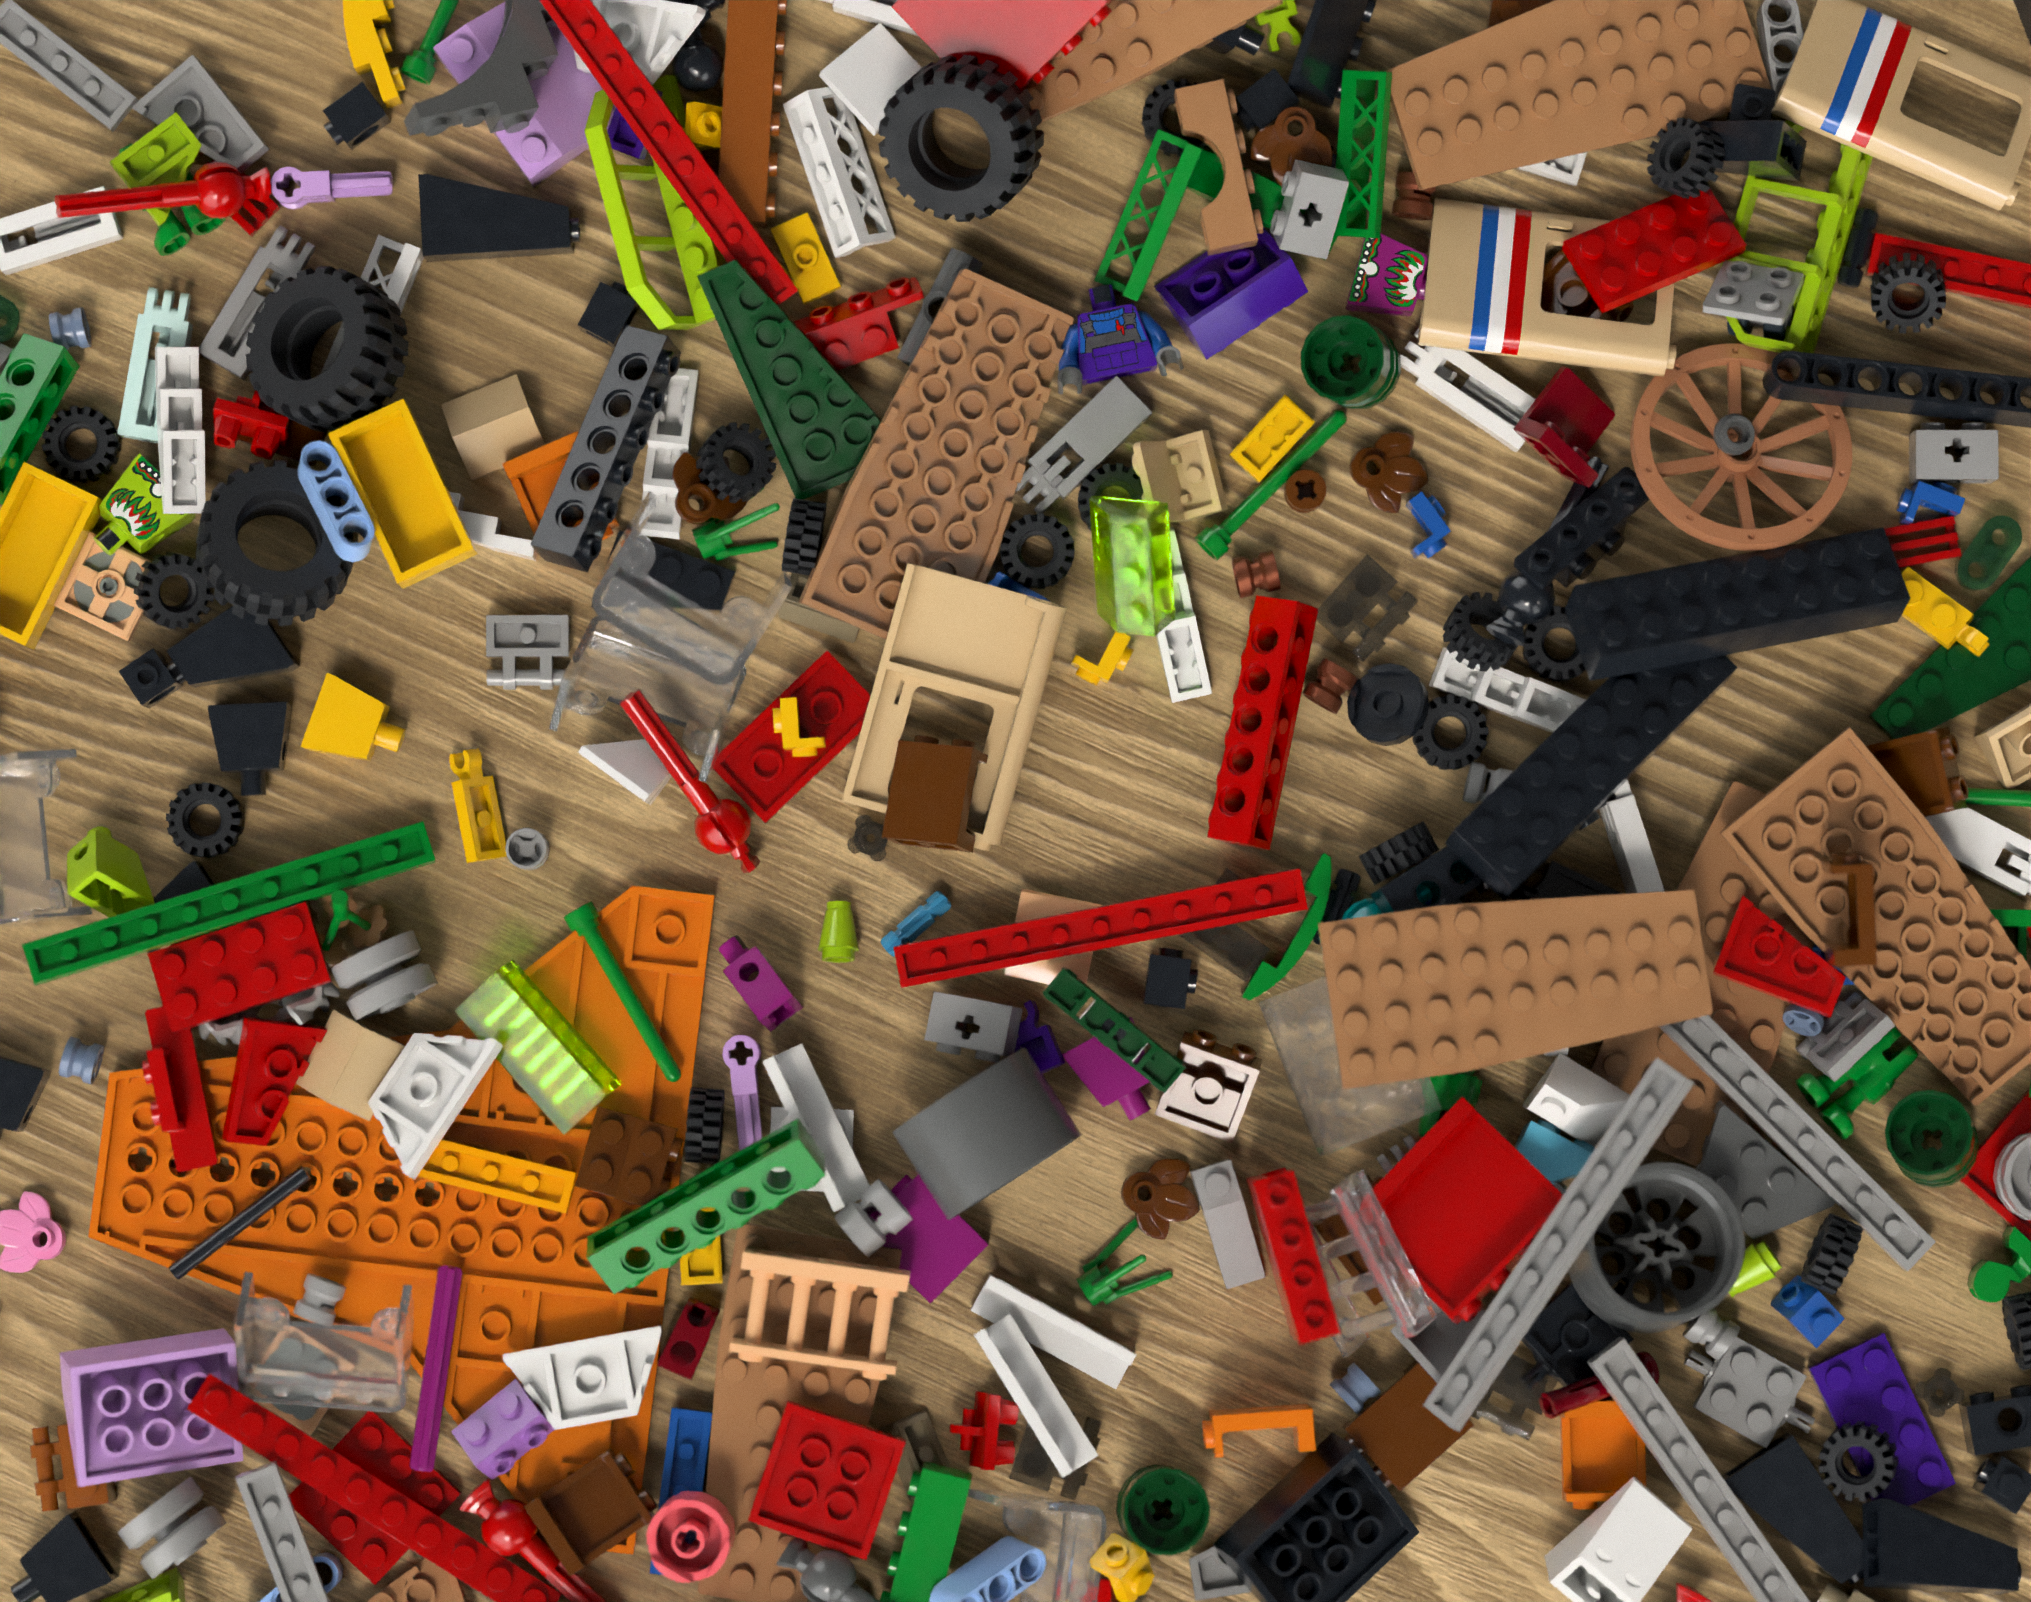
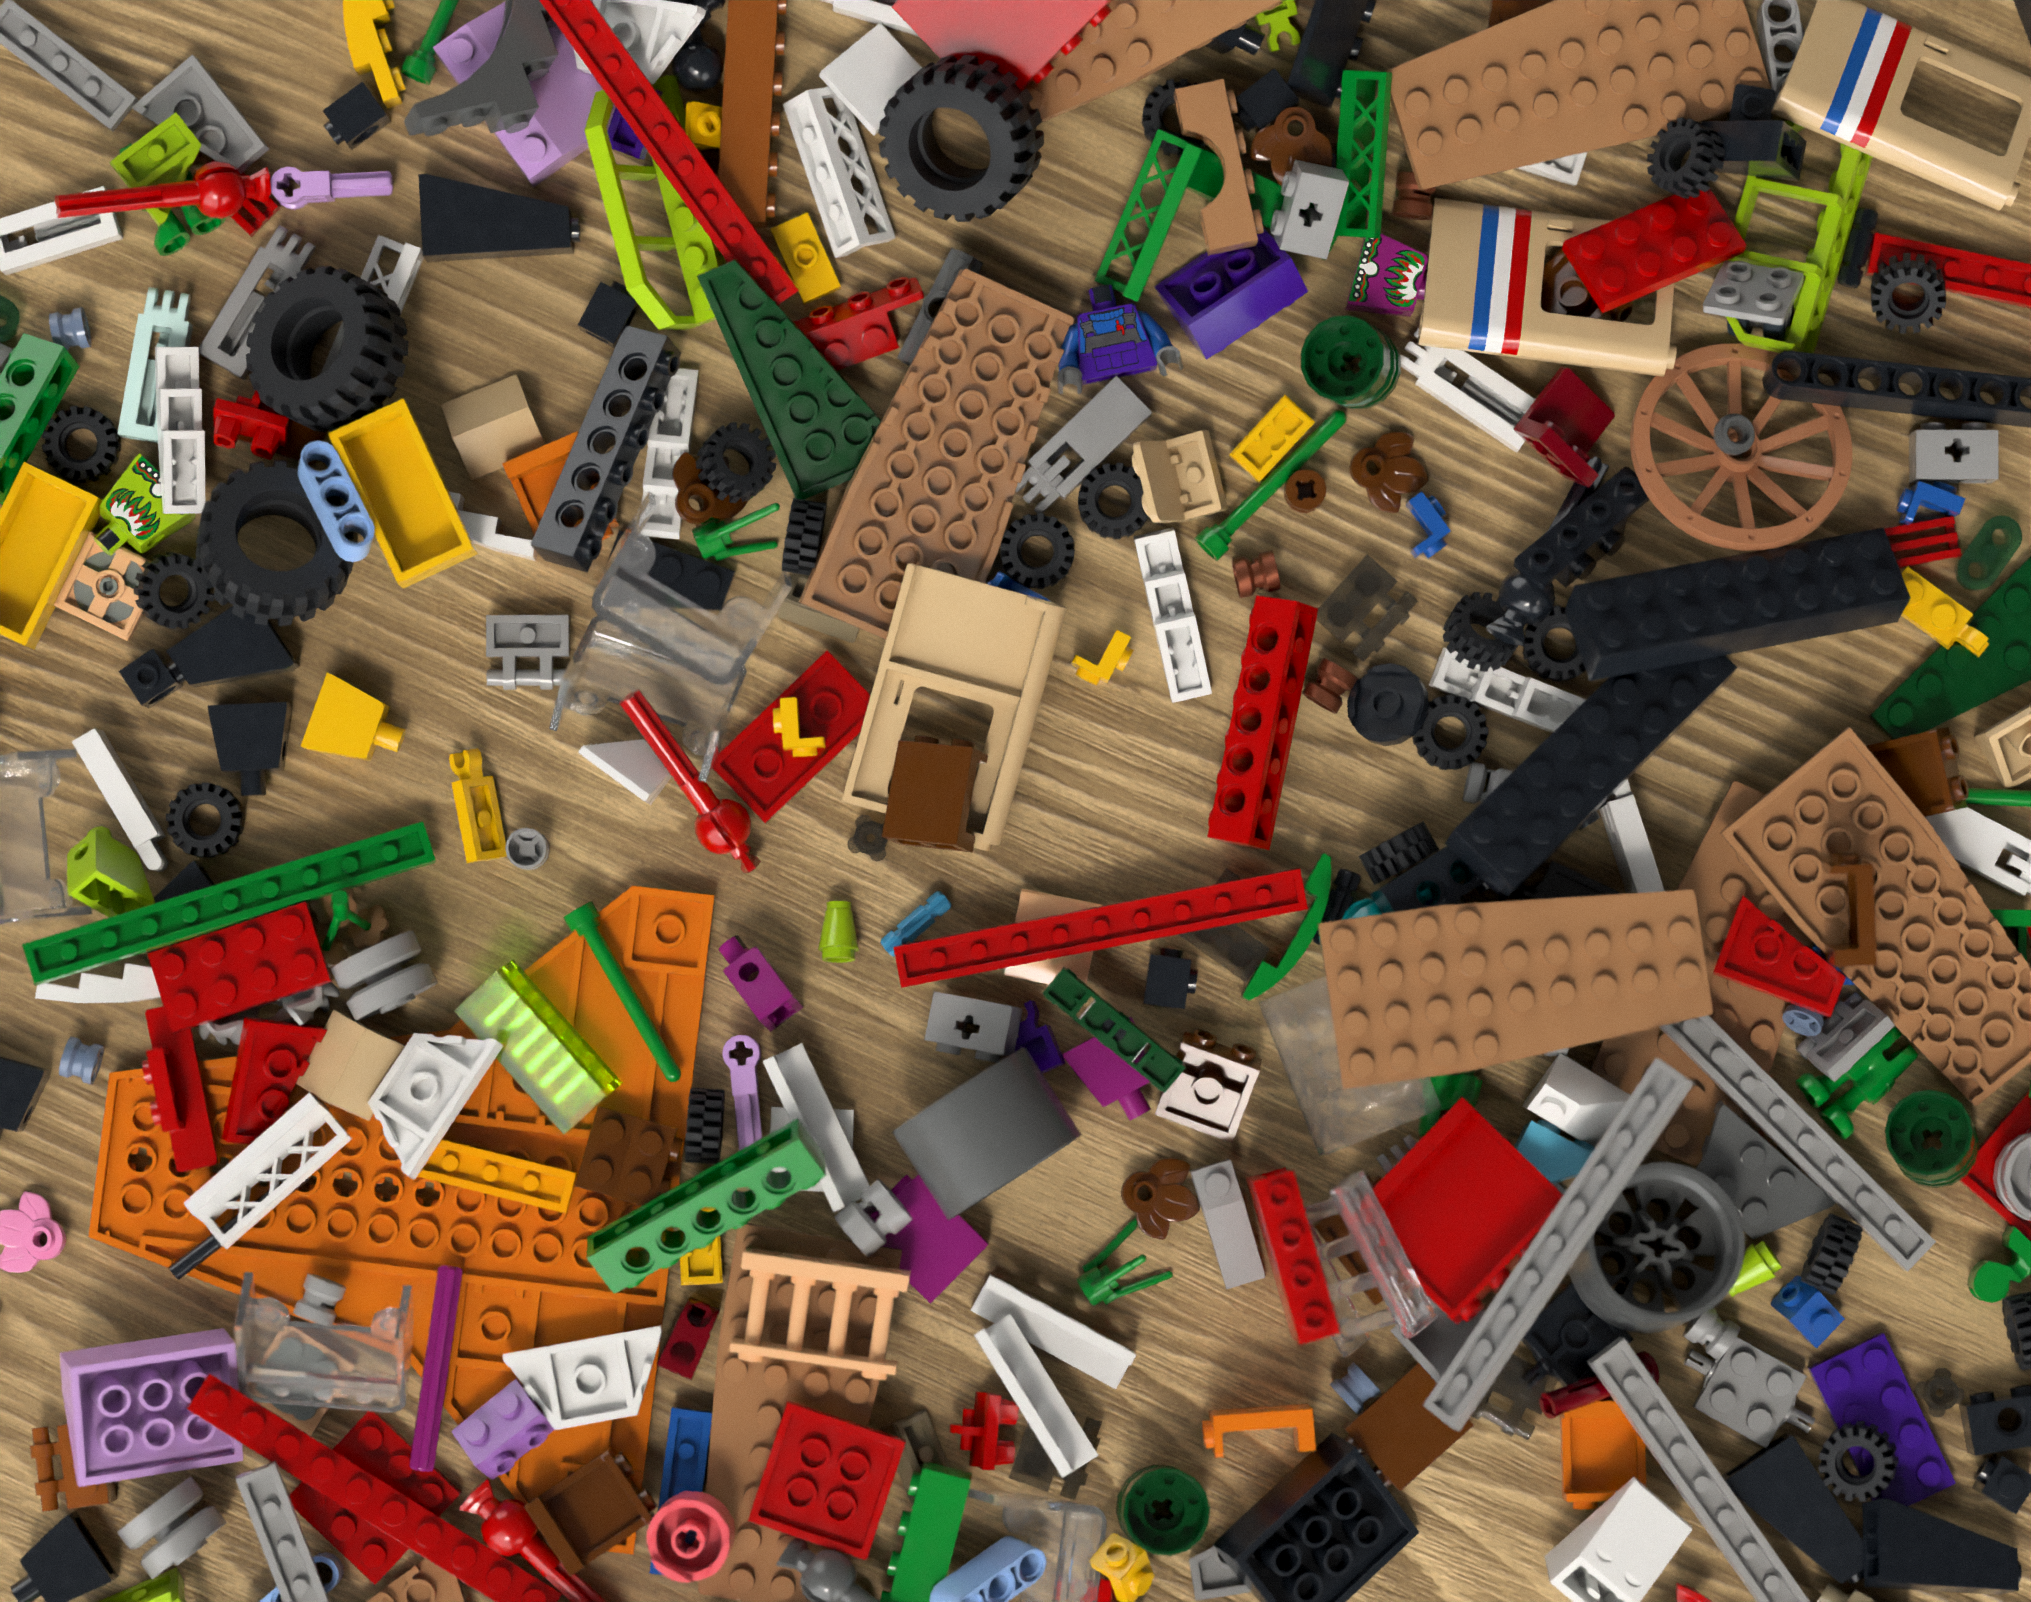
(122, 797): none -> white hinge
(136, 986): none -> white slope
(258, 1160): none -> white fence
(1132, 564): clear neon green slope -> none

